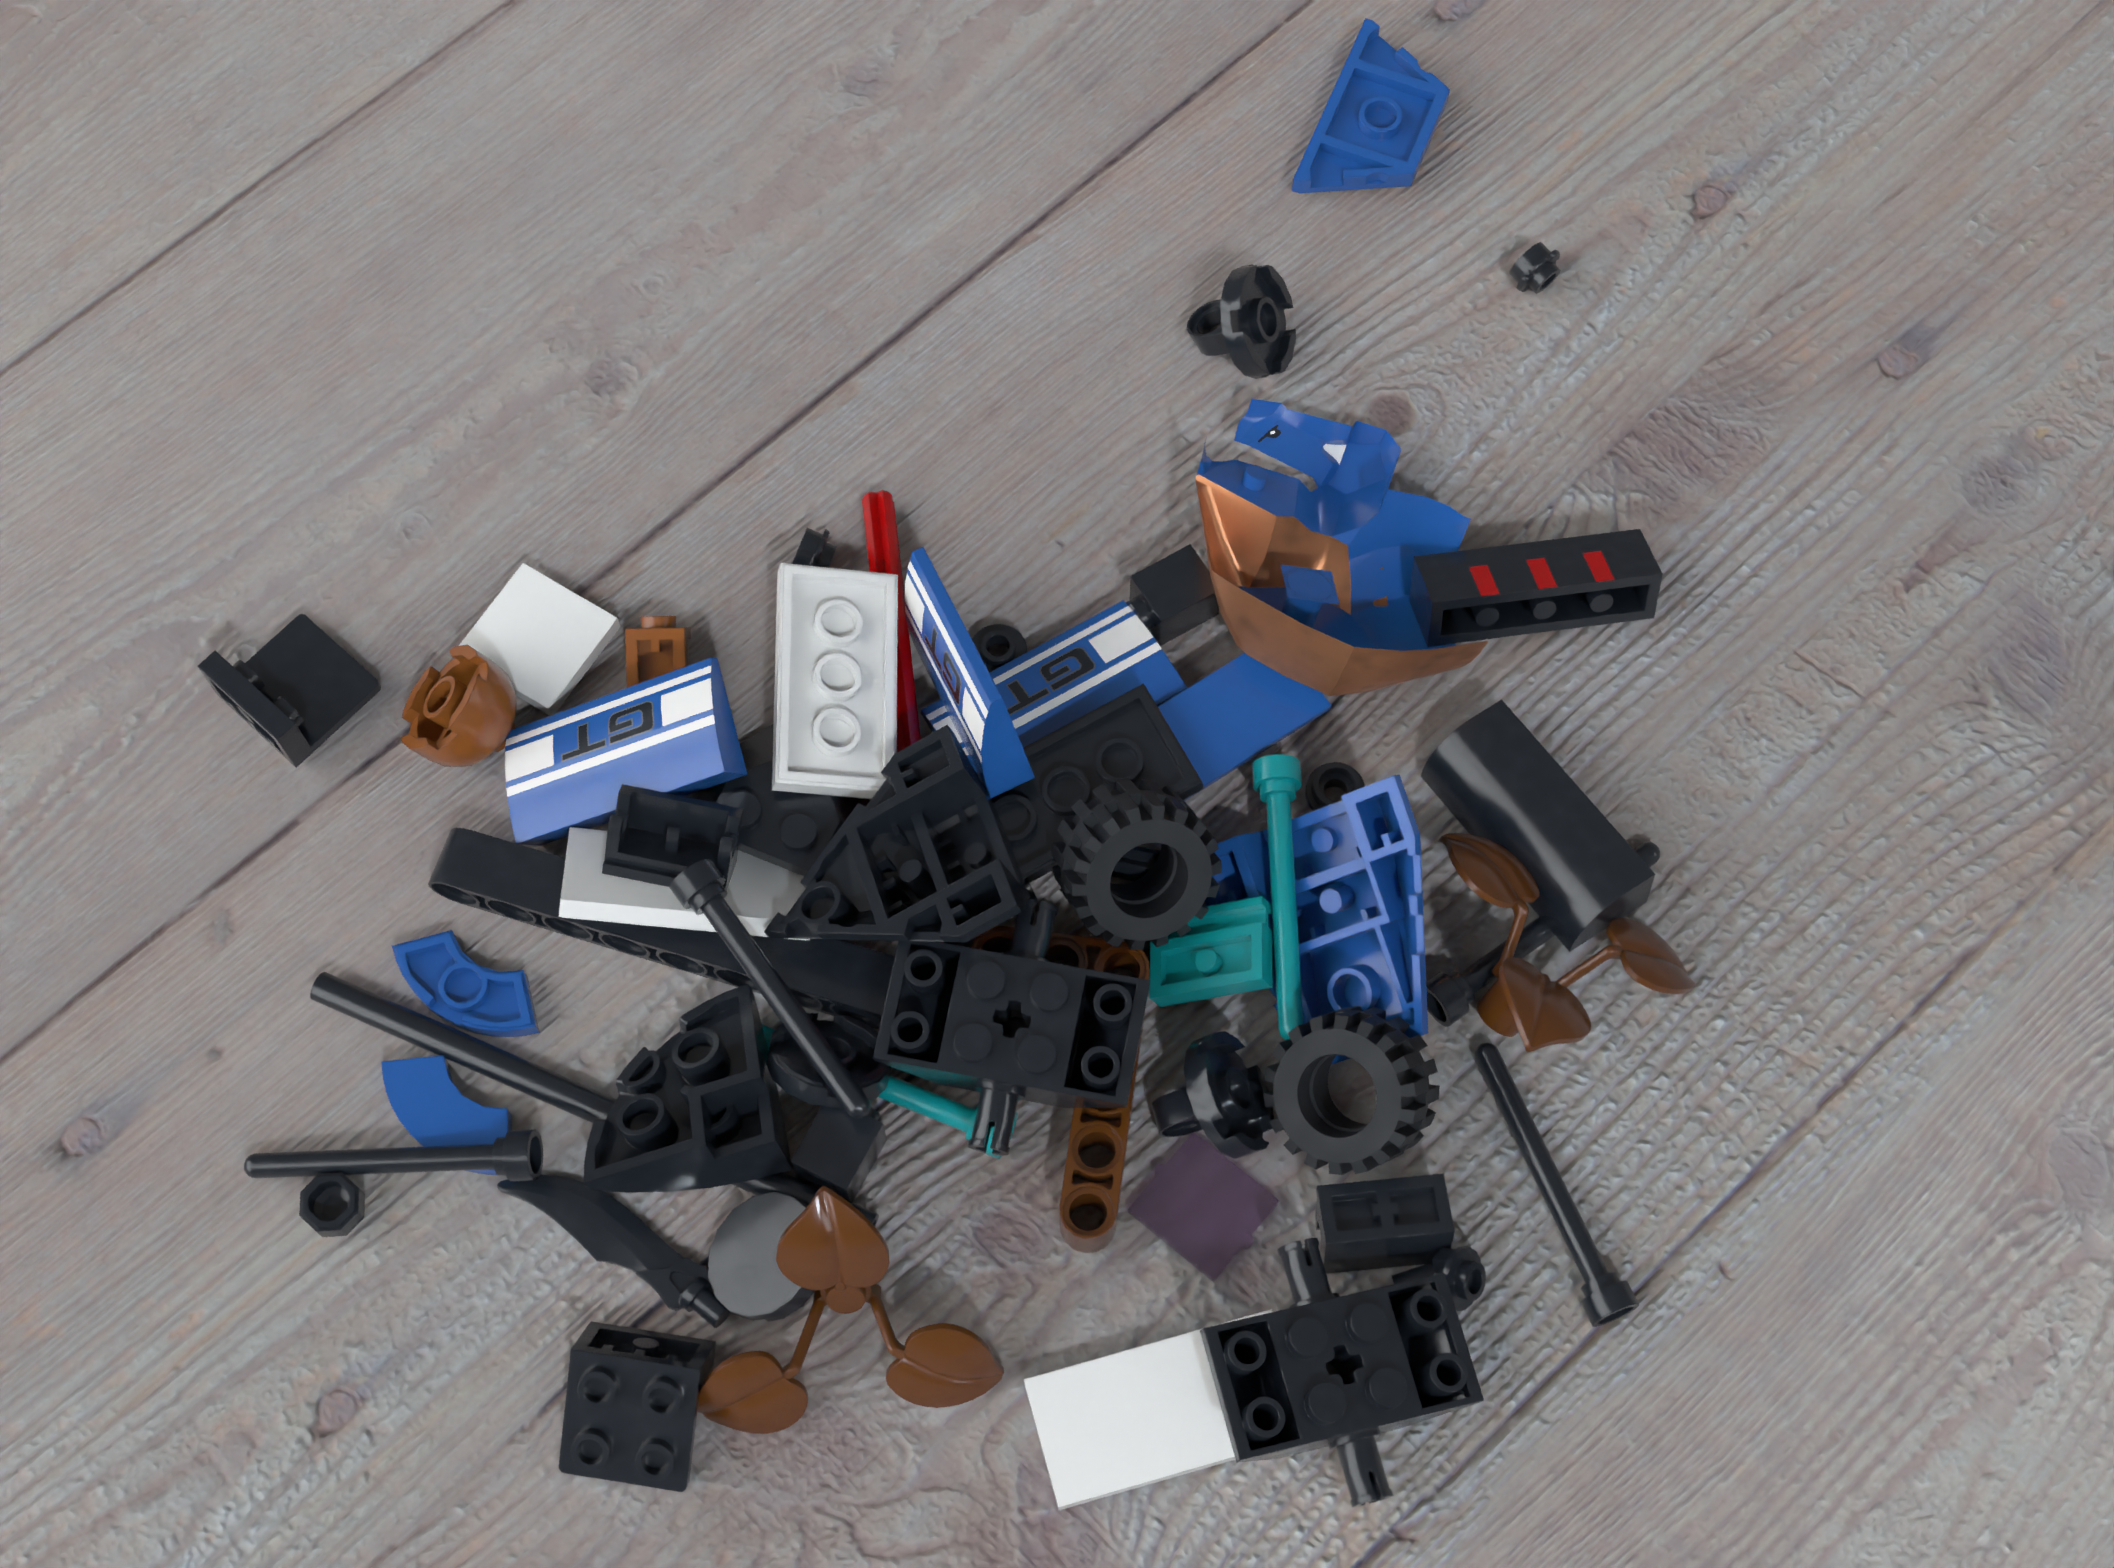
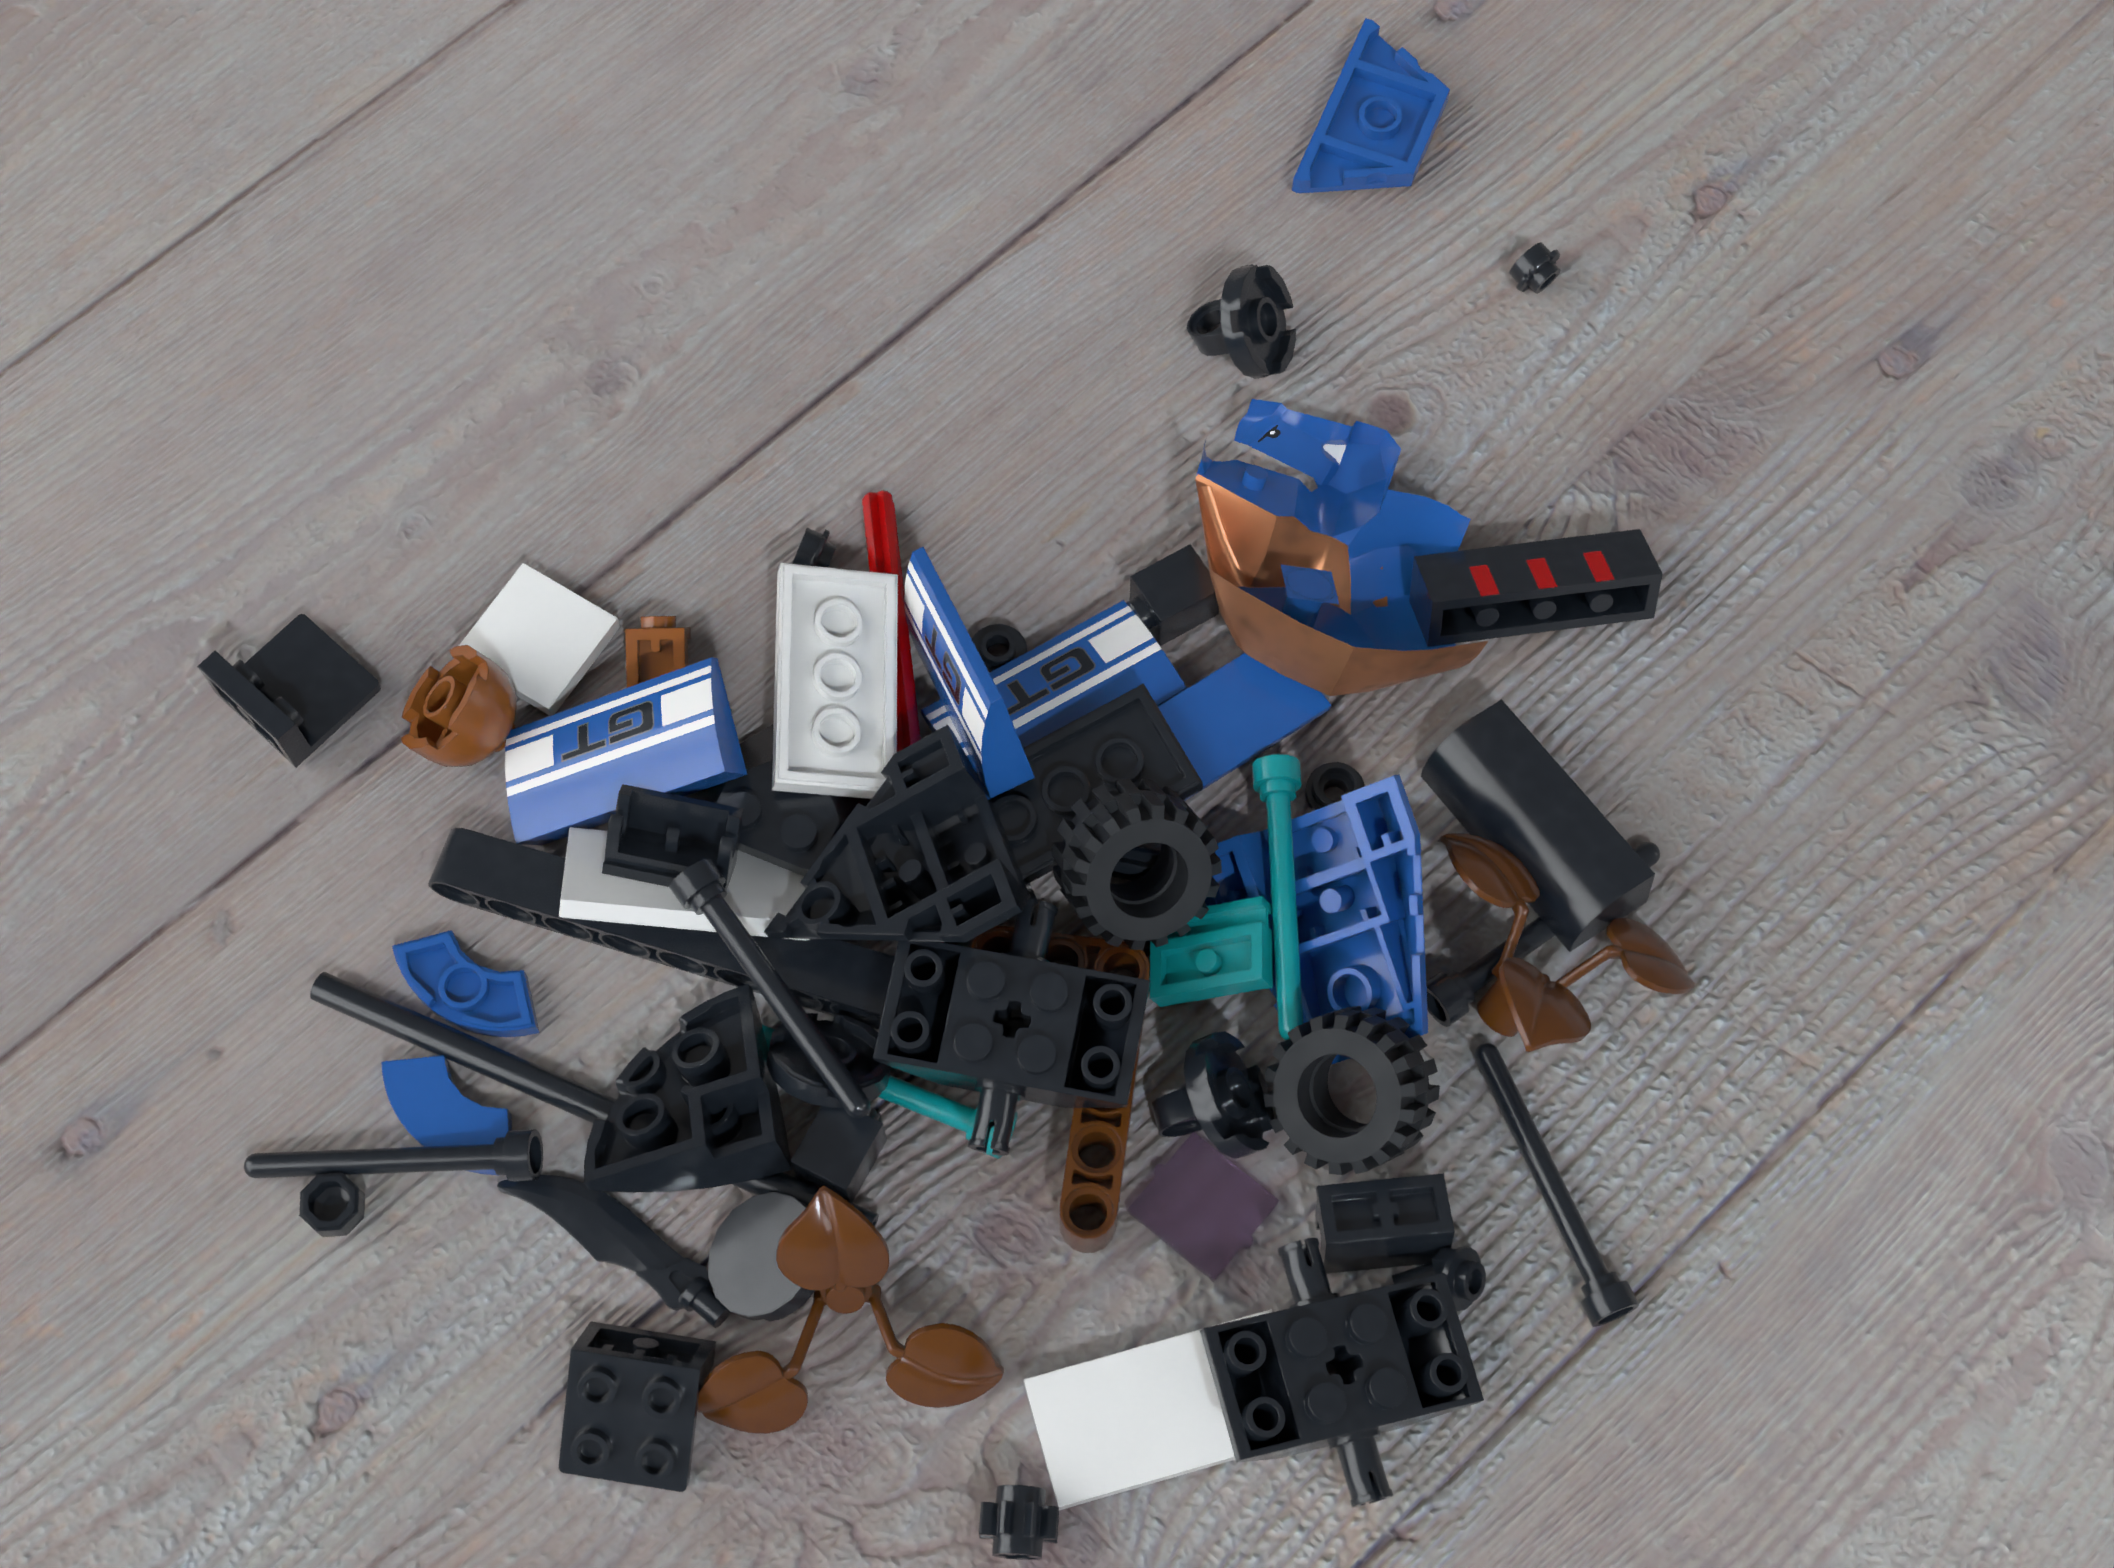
(1019, 1522): none -> black gear

